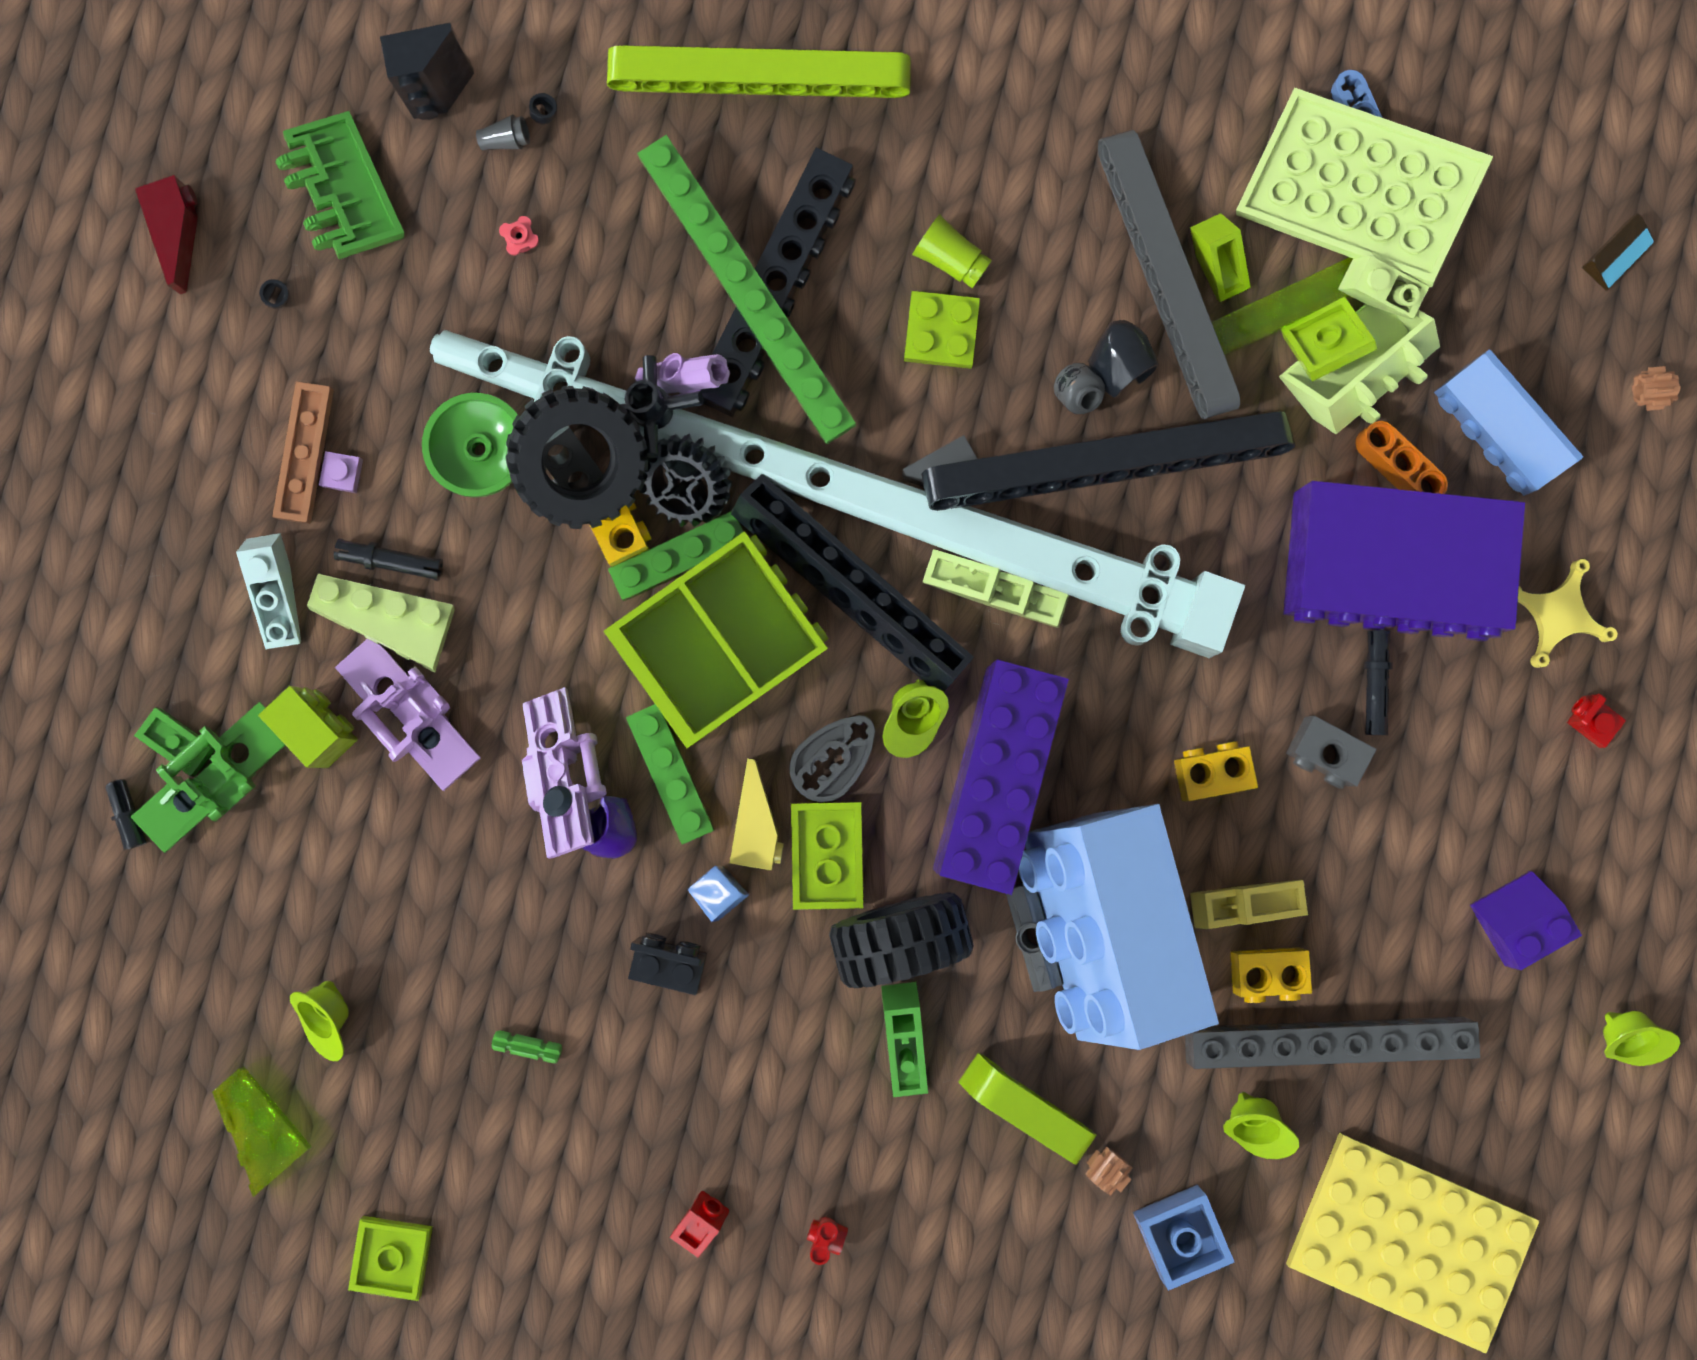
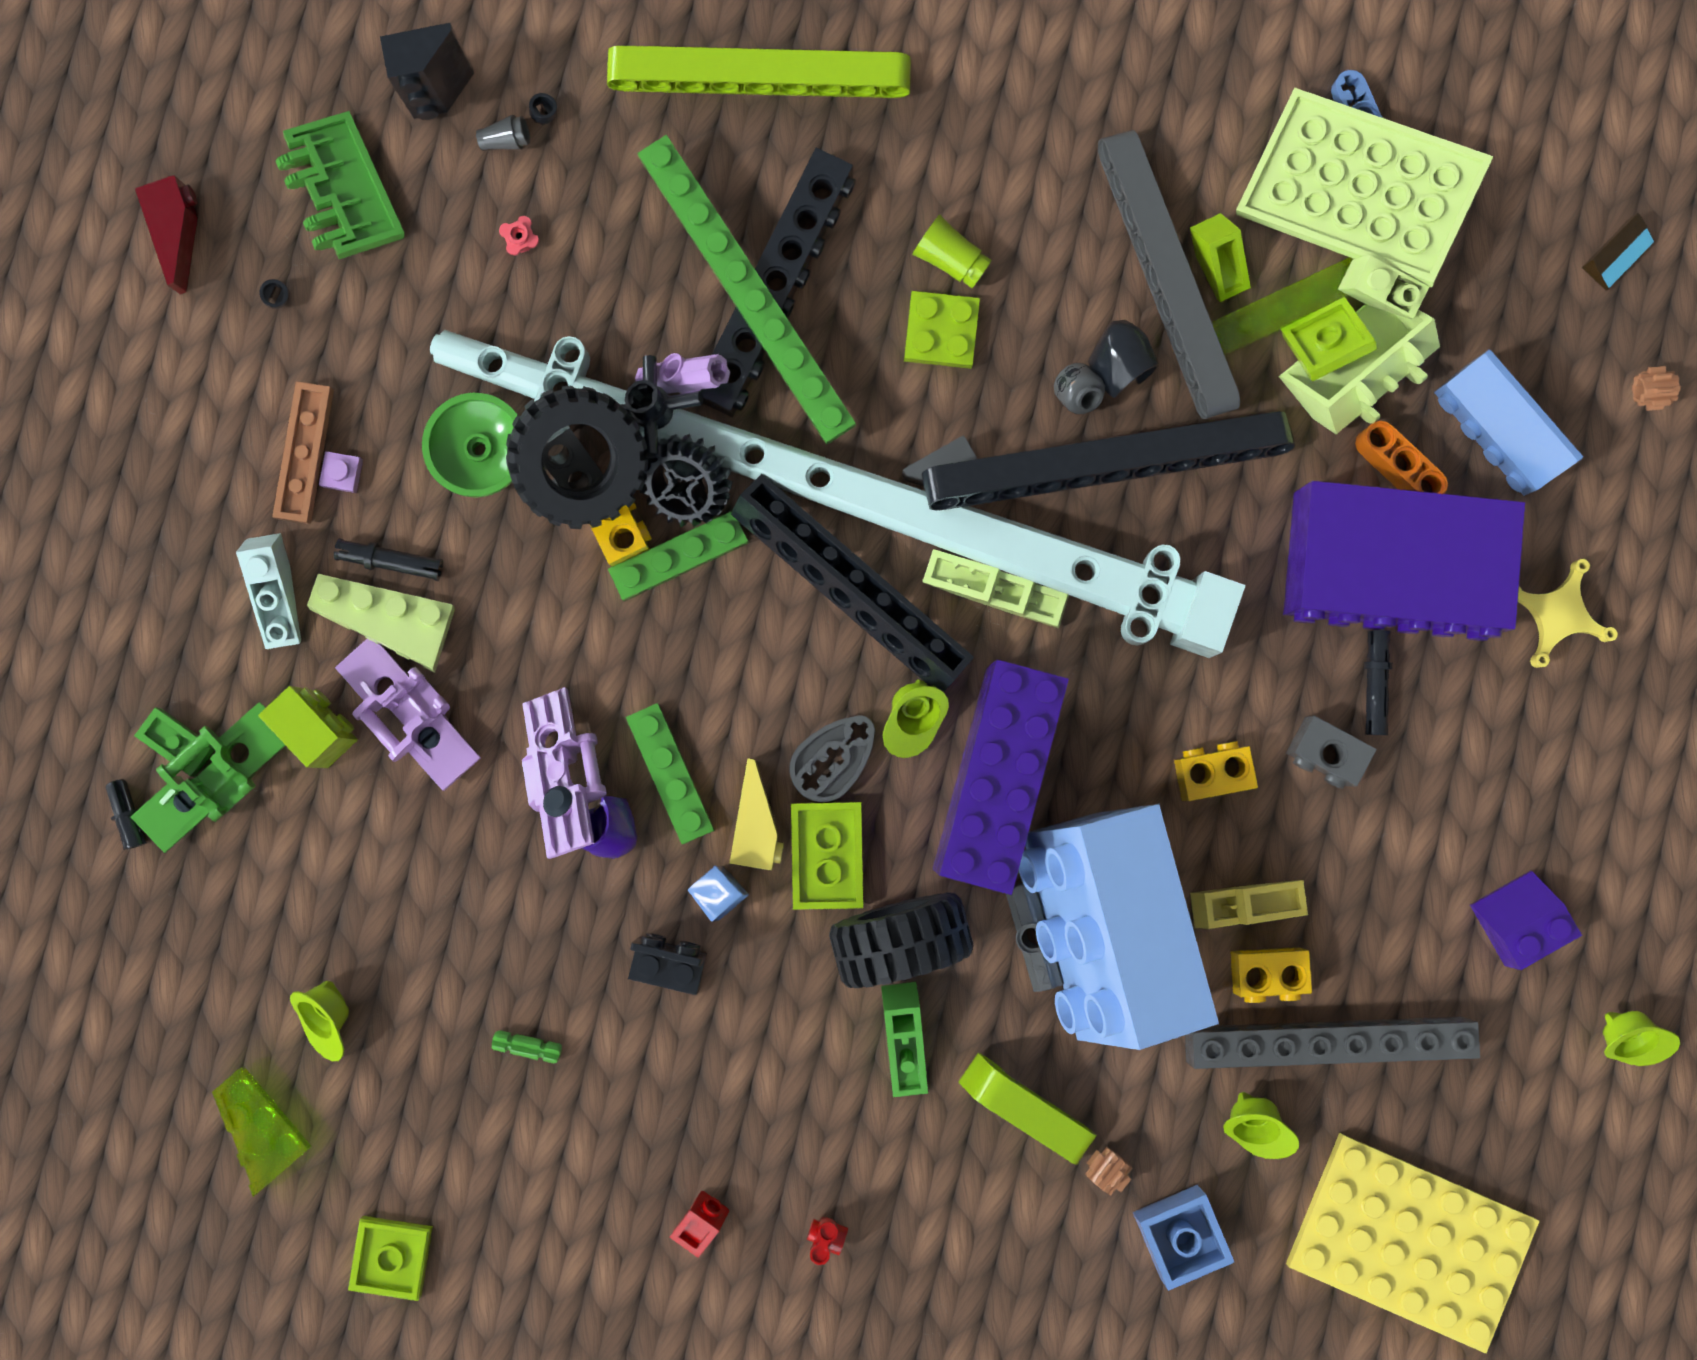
(717, 638): lime container -> none
(1595, 720): red bracket -> none

